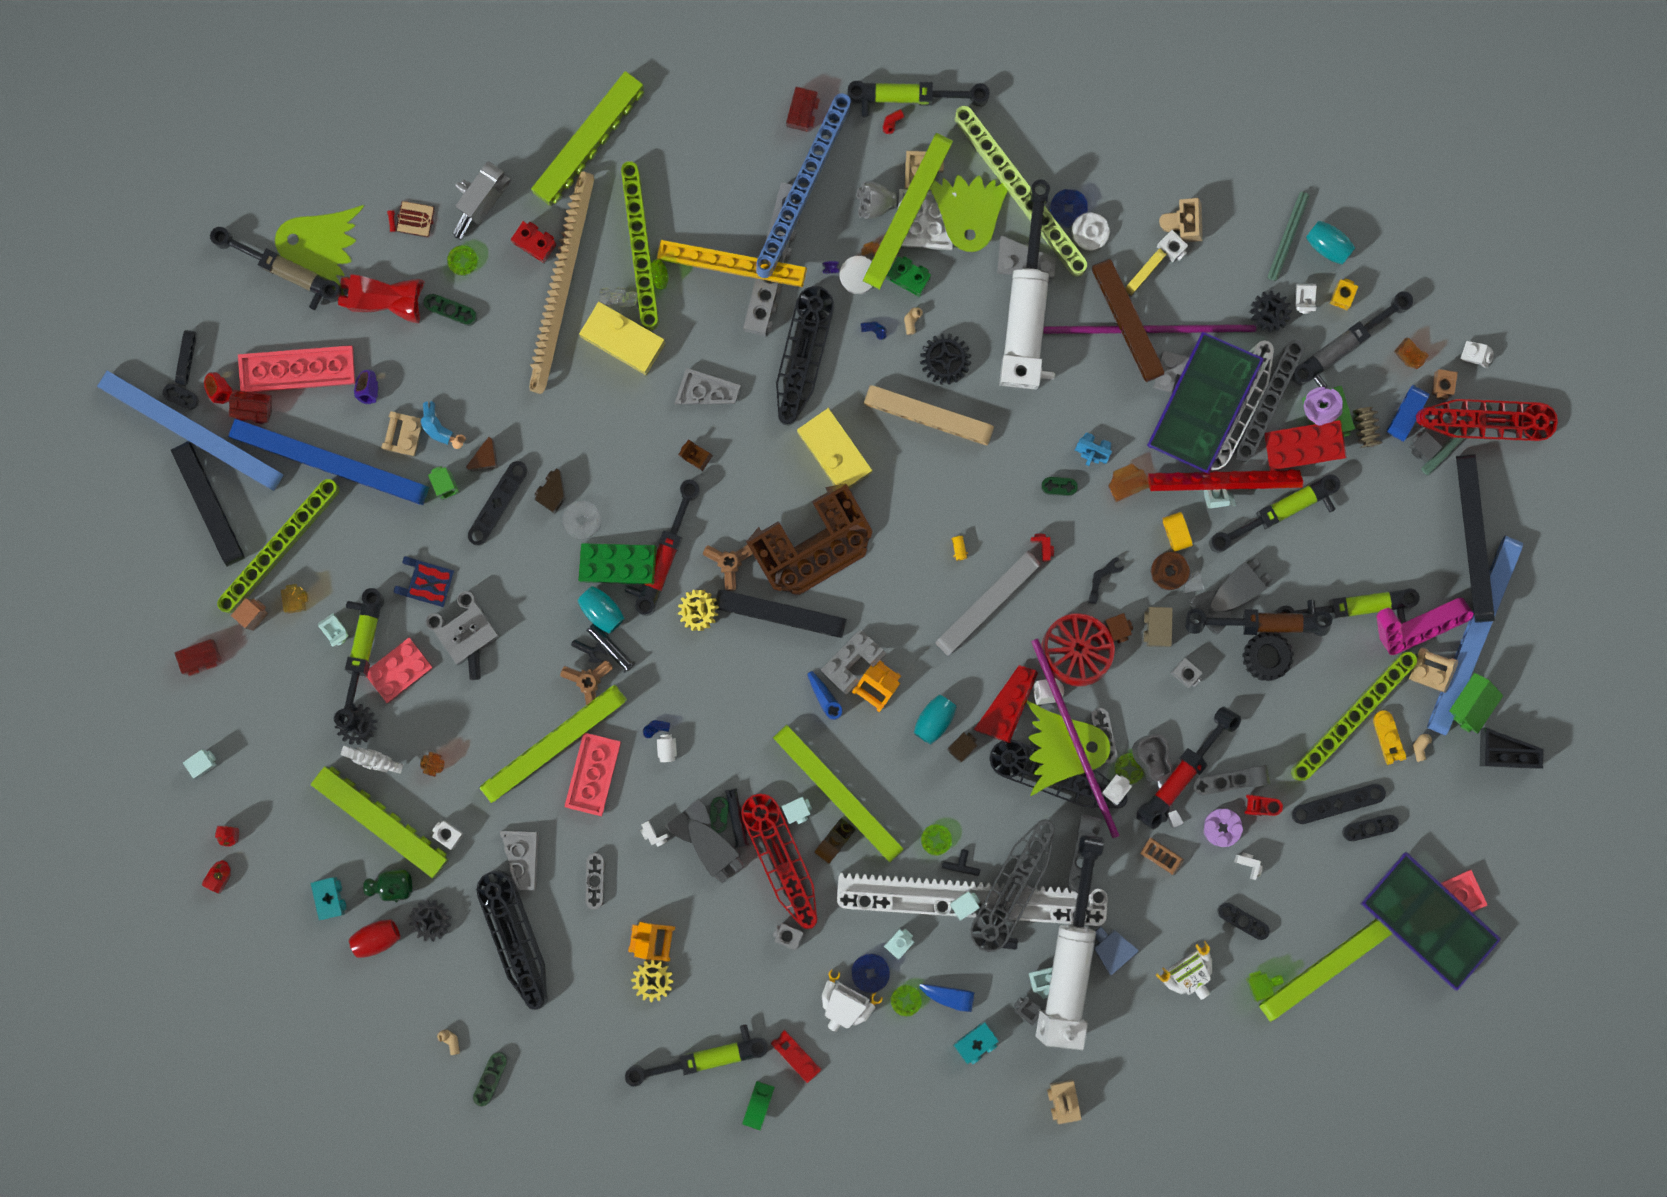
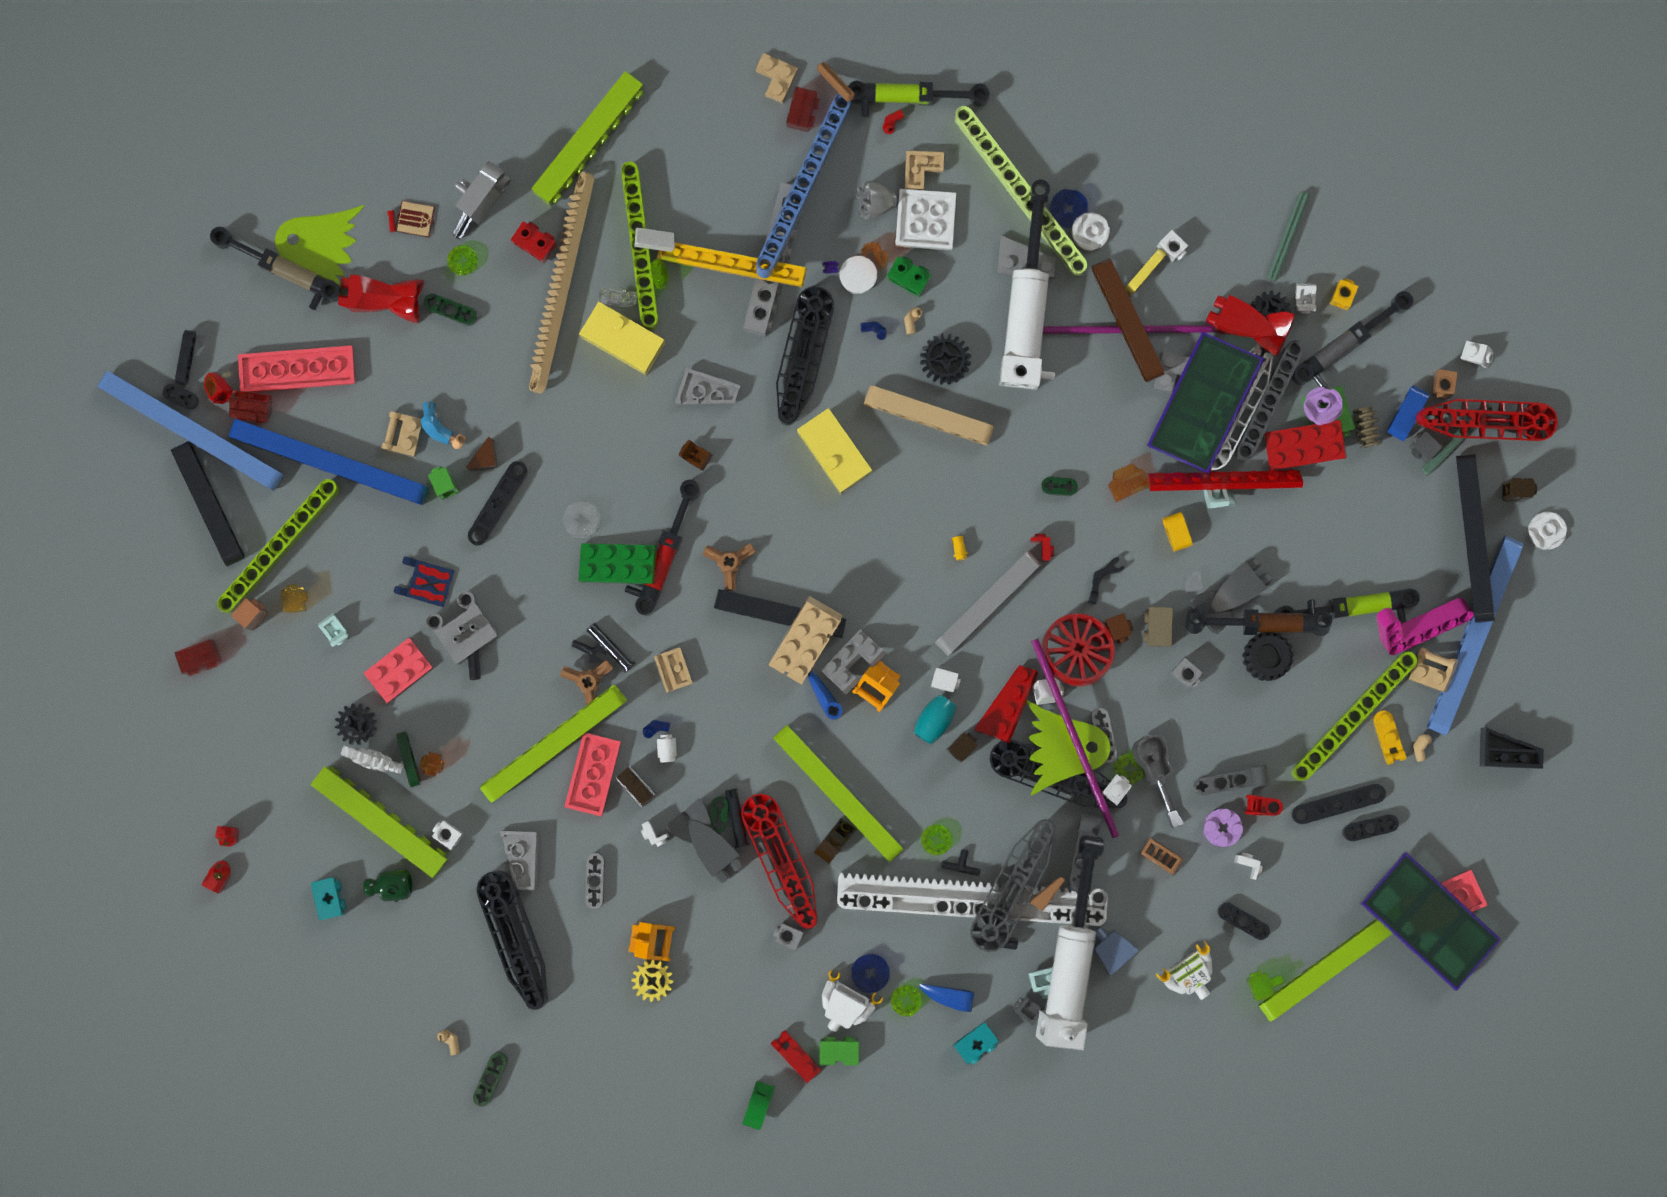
(200, 763): light aqua brick -> none
(358, 662): black piece -> none
(366, 387): dark purple rock -> none
(374, 938): red piece -> none
(408, 759): none -> dark green beam
(432, 911): black gear -> none
(552, 493): dark brown slope -> none
(600, 609): teal piece -> none
(636, 786): none -> dark brown brick
(654, 239): none -> white slope
(673, 670): none -> tan plate
(705, 609): light yellow gear -> none
(705, 1059): black piece -> none
(781, 75): none -> tan plate
(797, 810): light aqua brick -> none
(805, 640): none -> tan piece
(821, 555): reddish brown slope -> none
(836, 81): none -> medium nougat axle
(839, 1050): none -> bright green brick
(899, 943): light aqua brick -> none
(907, 211): lime beam -> none
(945, 680): none -> white brick
(965, 905): light aqua brick -> none
(971, 209): lime piece -> none
(1043, 898): none -> medium nougat slope
(1065, 1102): tan brick -> none
(1092, 451): dark azure hips -> none
(1175, 580): reddish brown plate -> none
(1186, 220): tan brick -> none
(1191, 763): black piece -> none
(1243, 320): none -> red hips
(1283, 509): black piece -> none
(1330, 242): teal piece -> none
(1411, 354): clear orange bracket -> none
(1475, 703): bright green brick -> none
(1518, 489): none -> dark brown brick
(1547, 530): none -> white tile

